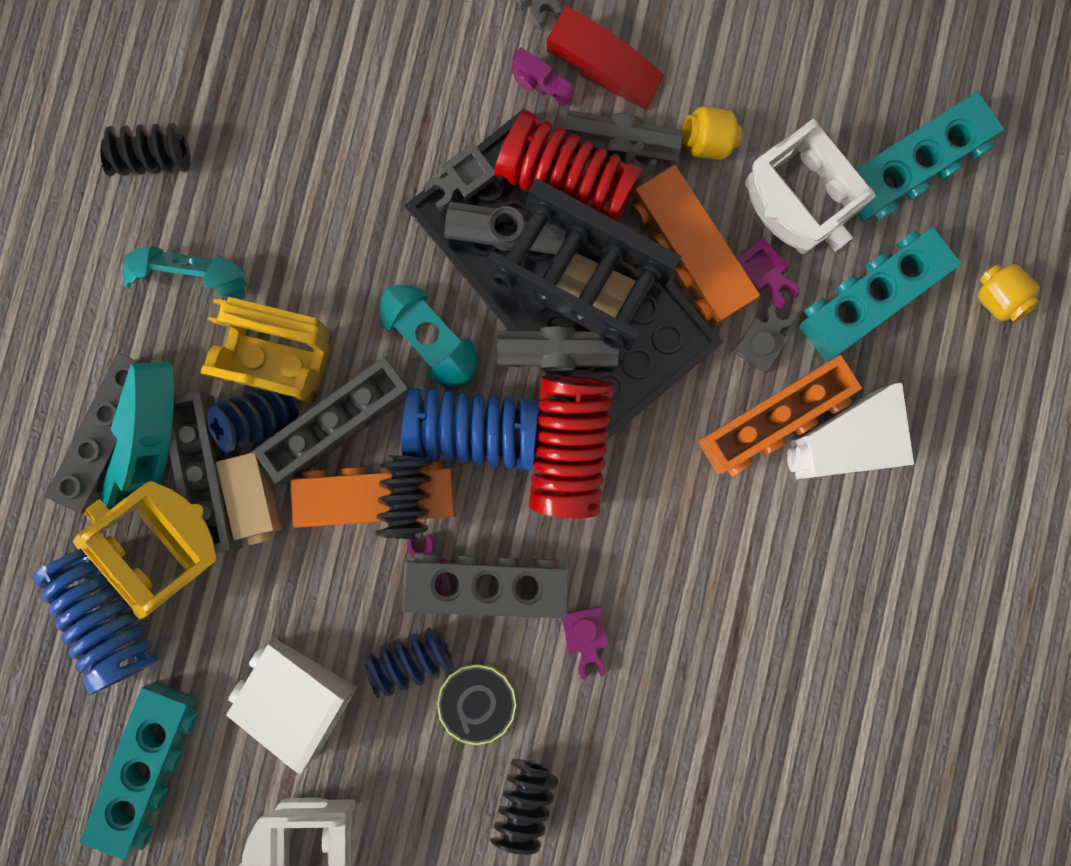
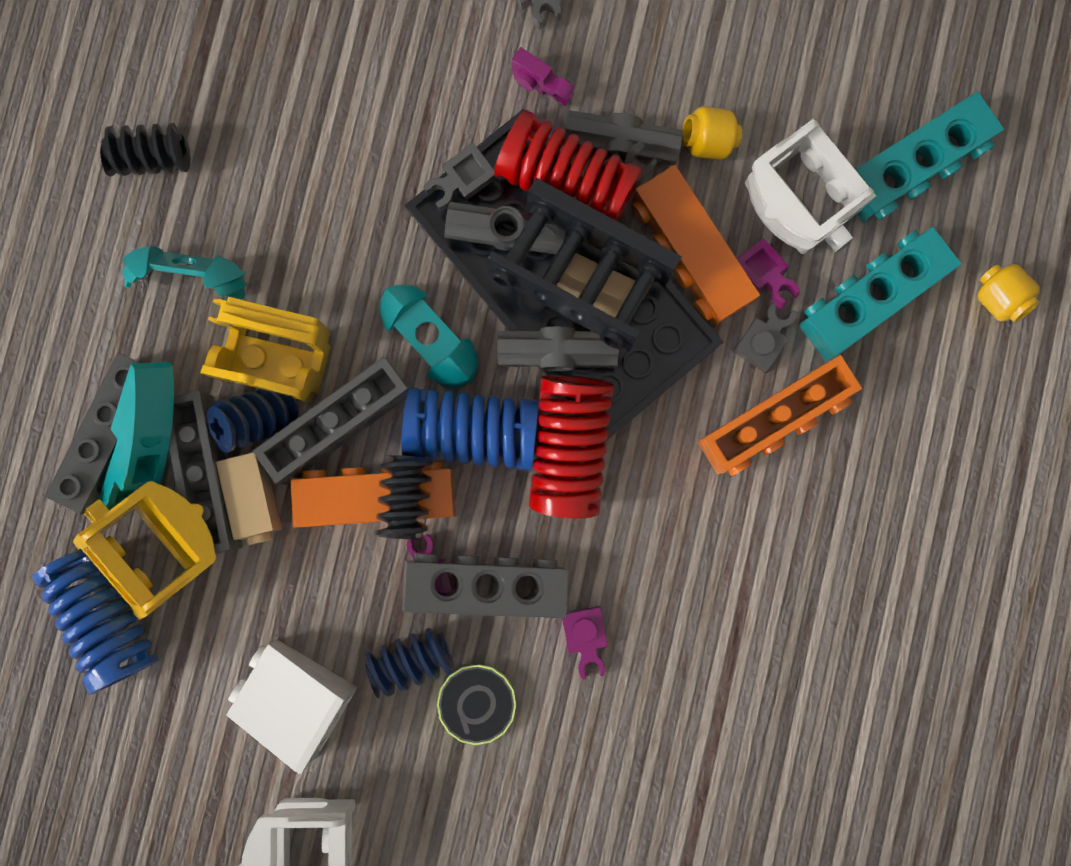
(109, 826): teal brick -> none
(527, 808): black piece -> none
(603, 58): red slope -> none
(856, 439): white slope -> none

